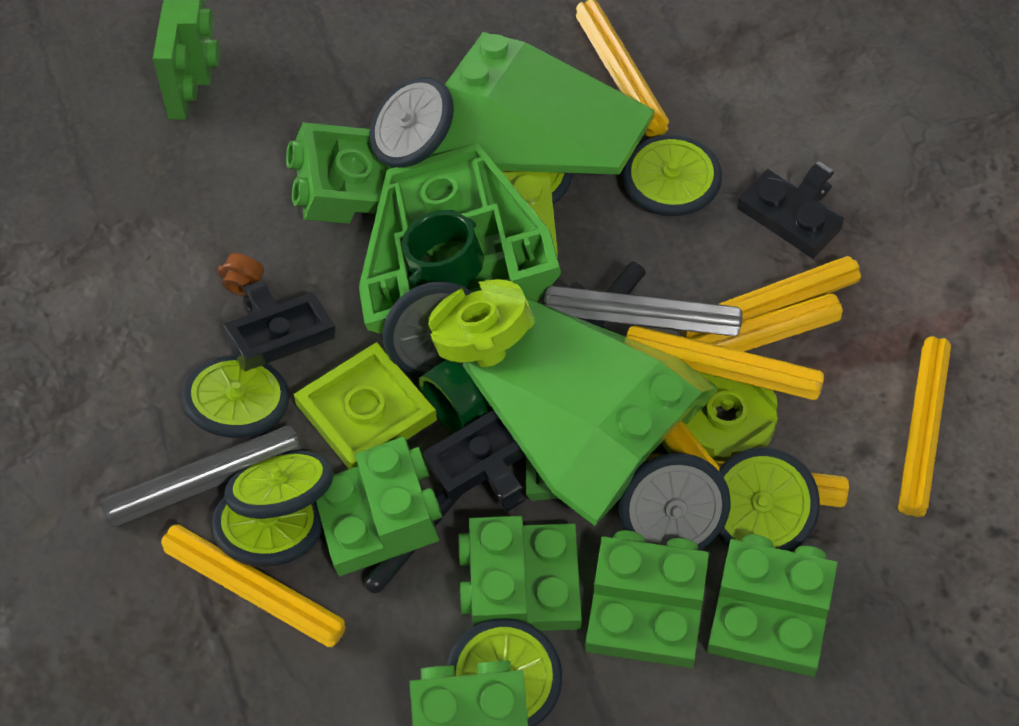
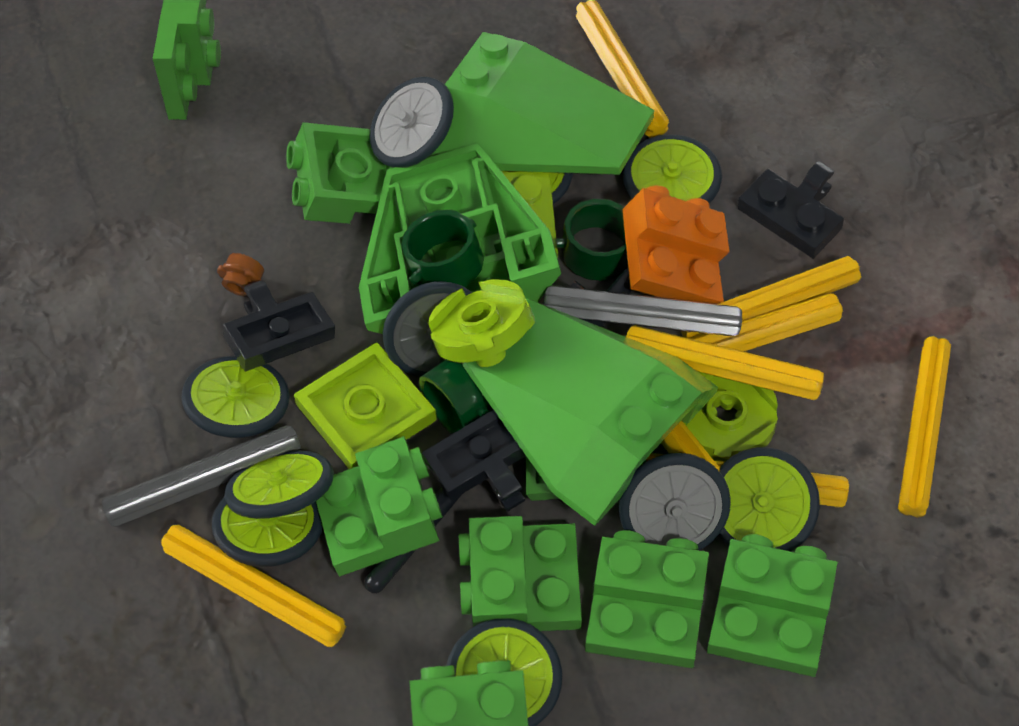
(585, 262): none -> dark green piece
(674, 246): none -> orange plate

